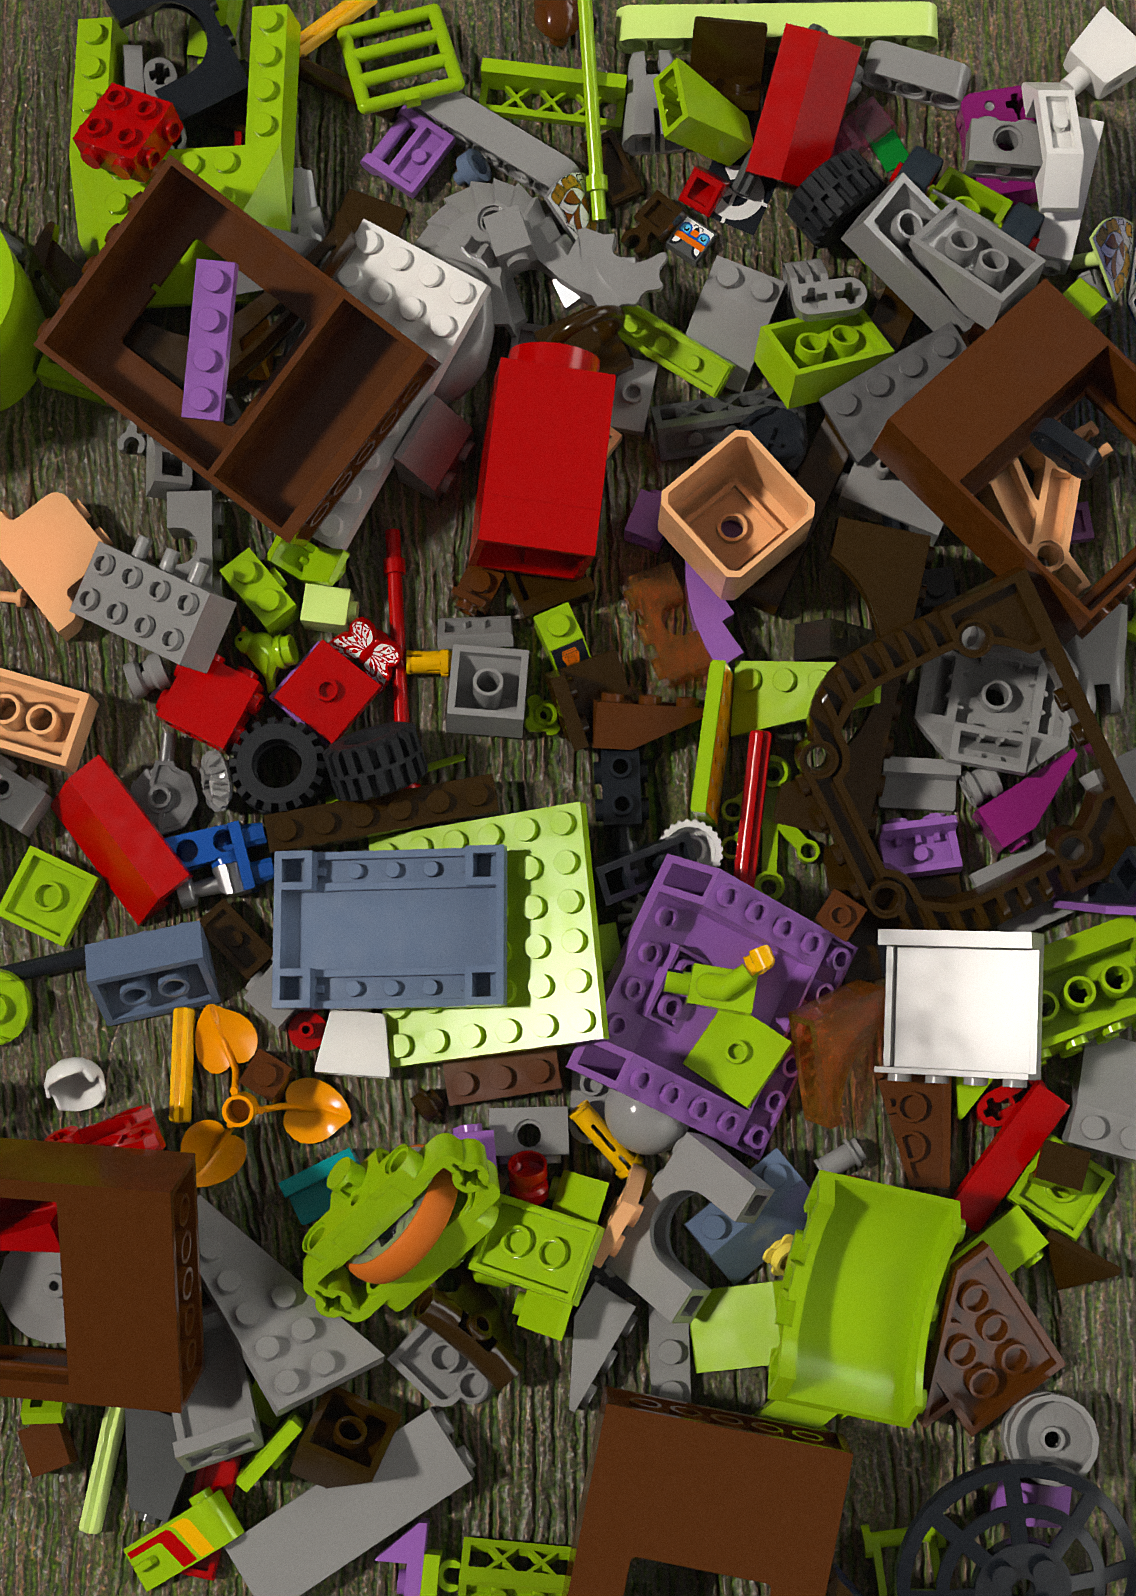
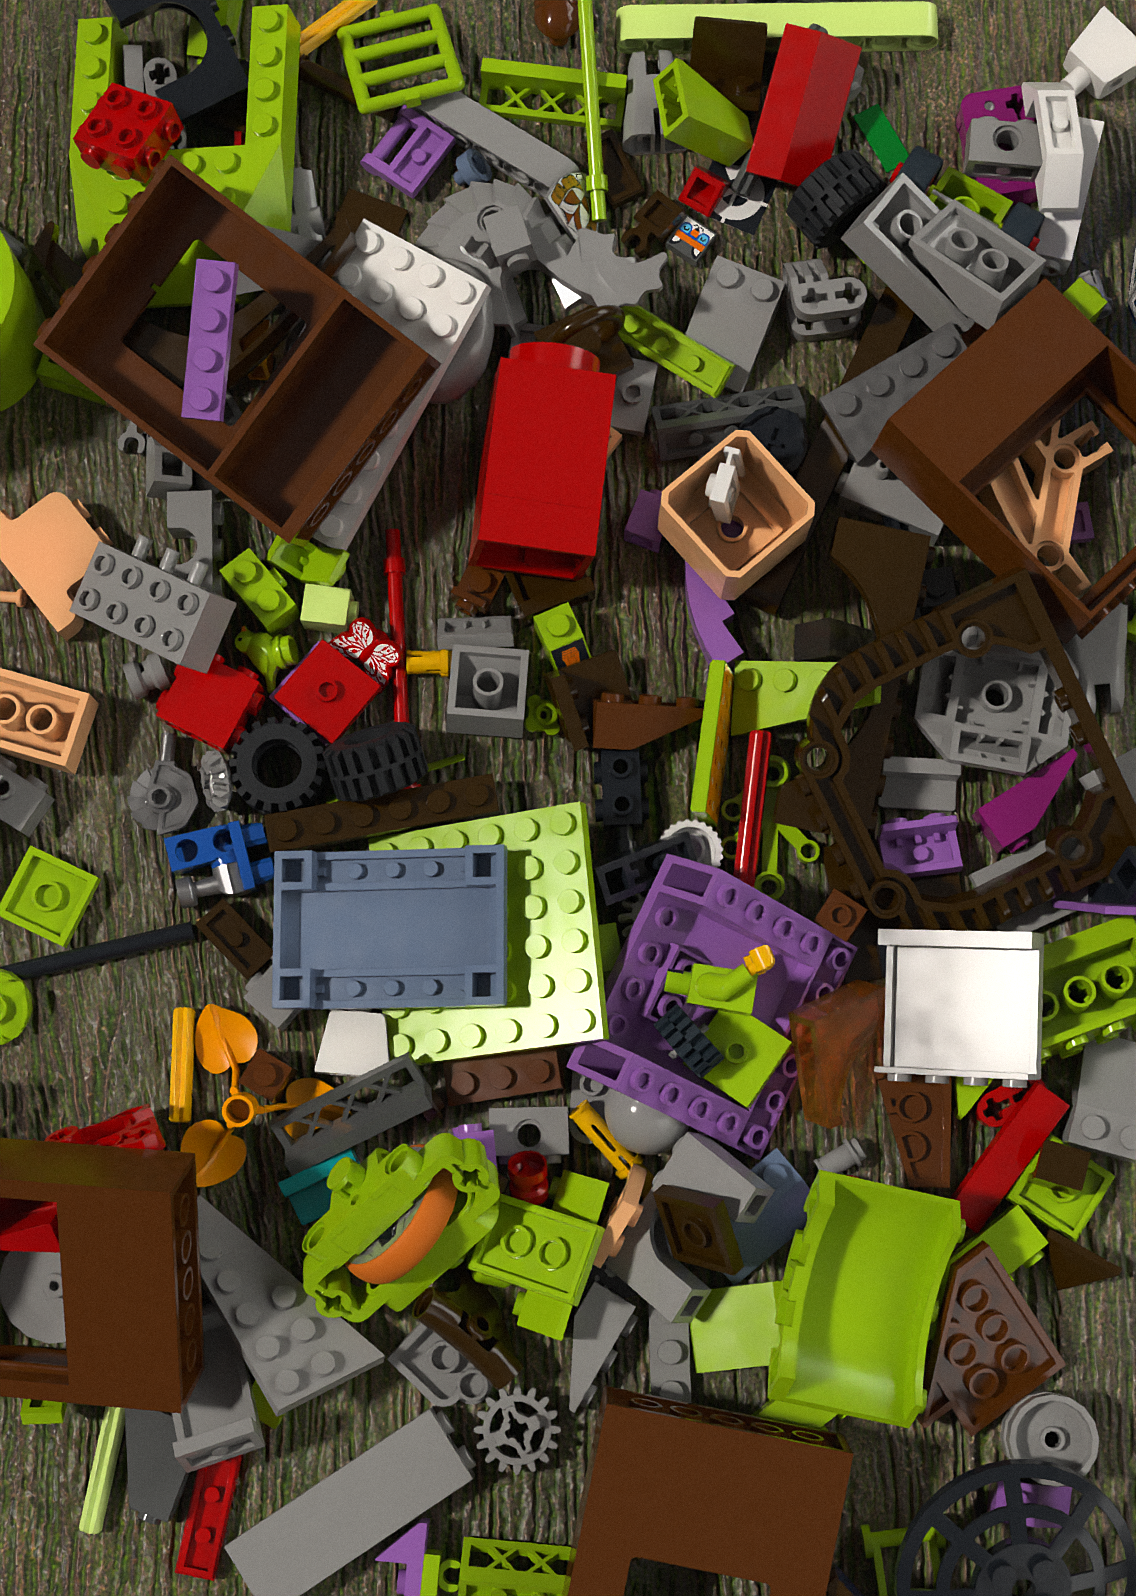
(47, 1447): reddish brown brick -> none
(75, 1084): white hair -> none
(119, 839): red slope -> none
(151, 973): sand blue slope -> none
(184, 1539): lime door -> none
(273, 1453): lime plate -> none
(312, 1040): red tile -> none
(344, 1440): dark brown slope -> none
(357, 1125): none -> dark grey fence
(434, 450): slope -> none
(500, 1436): none -> light grey gear
(676, 656): clear orange arch -> none
(688, 1041): none -> black wheel
(698, 1229): none -> dark brown plate
(725, 486): none -> white plate
(778, 1254): light yellow plate -> none
(816, 357): lime slope -> none
(863, 127): clear pink slope -> none
(916, 75): light grey beam -> none
(980, 785): light grey wheel -> none
(1066, 448): black beam -> none
(1111, 251): shield -> none

